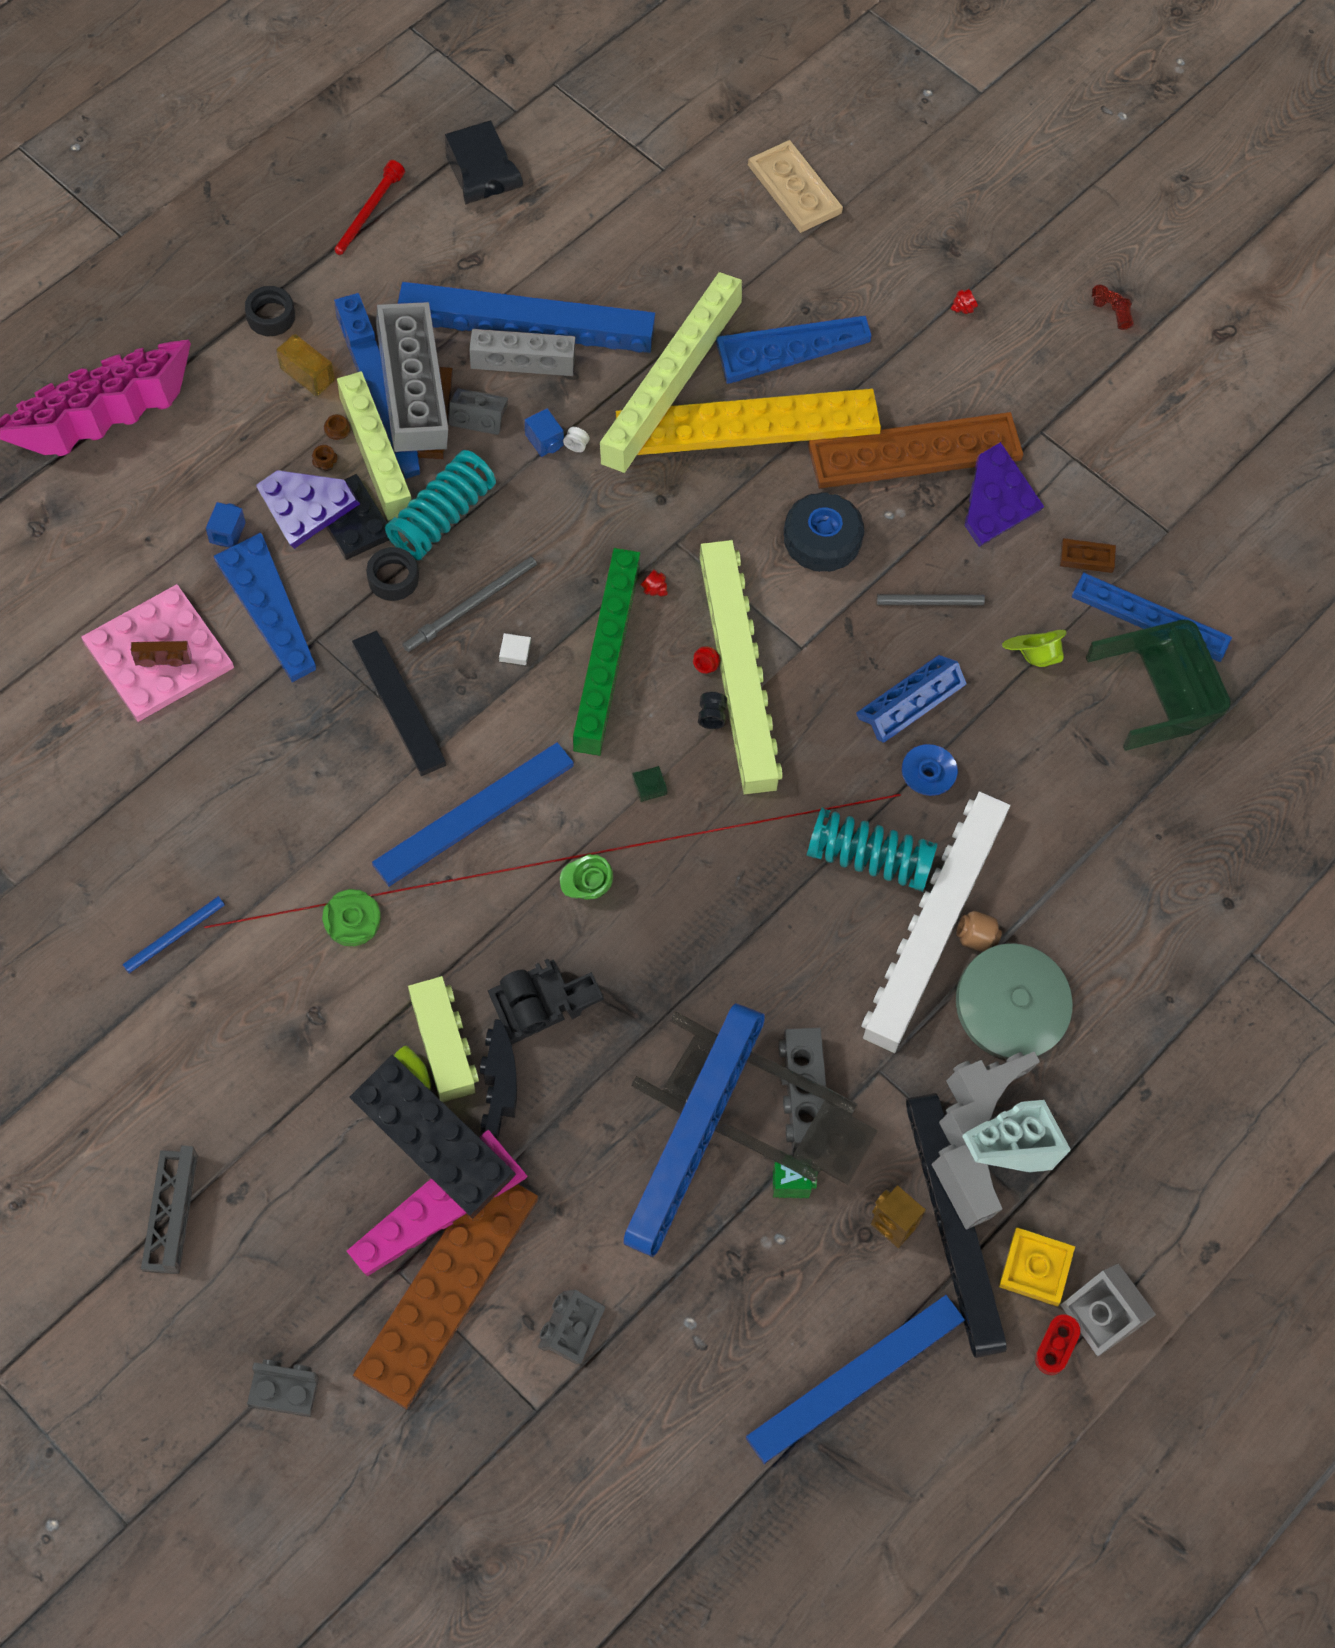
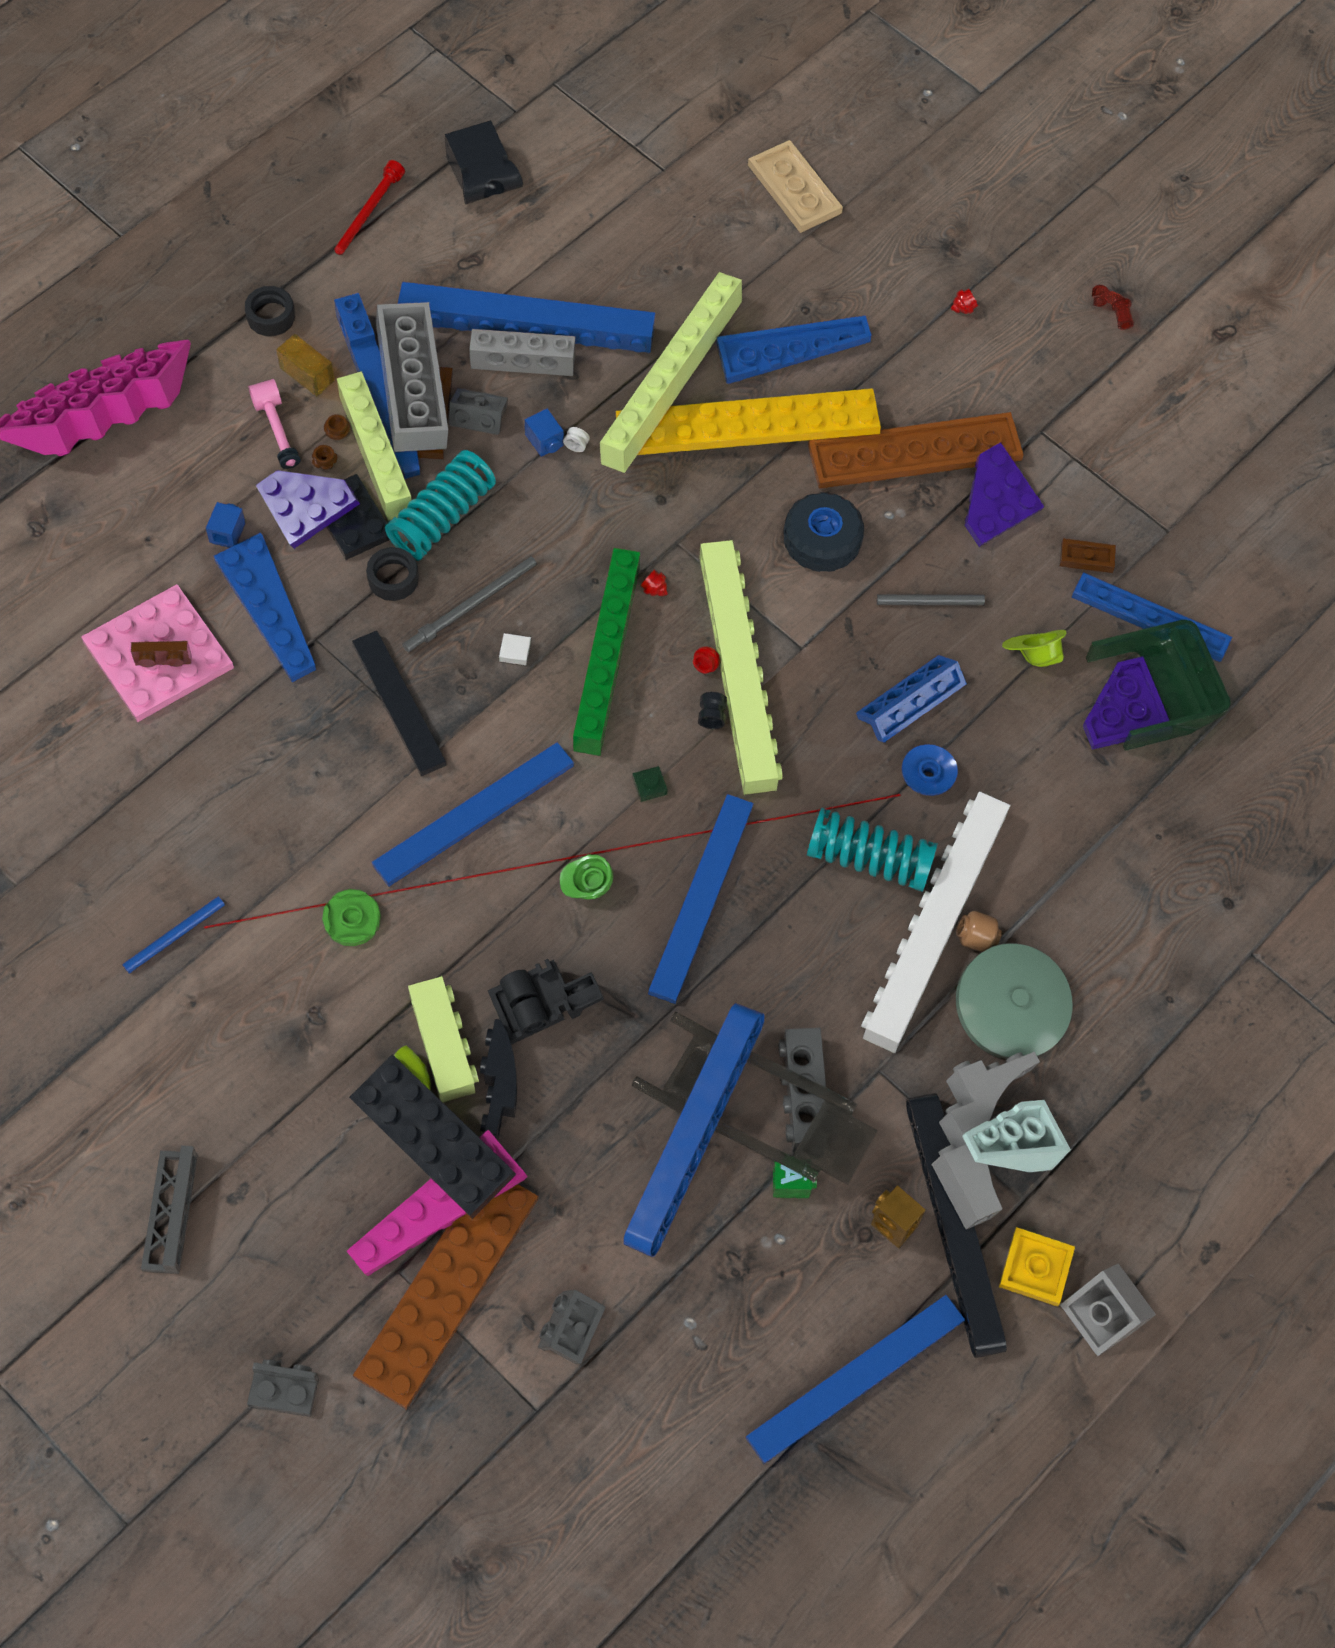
(266, 397): none -> bright pink piece
(700, 899): none -> blue tile
(1057, 1346): red plate -> none
(1124, 705): none -> dark purple plate

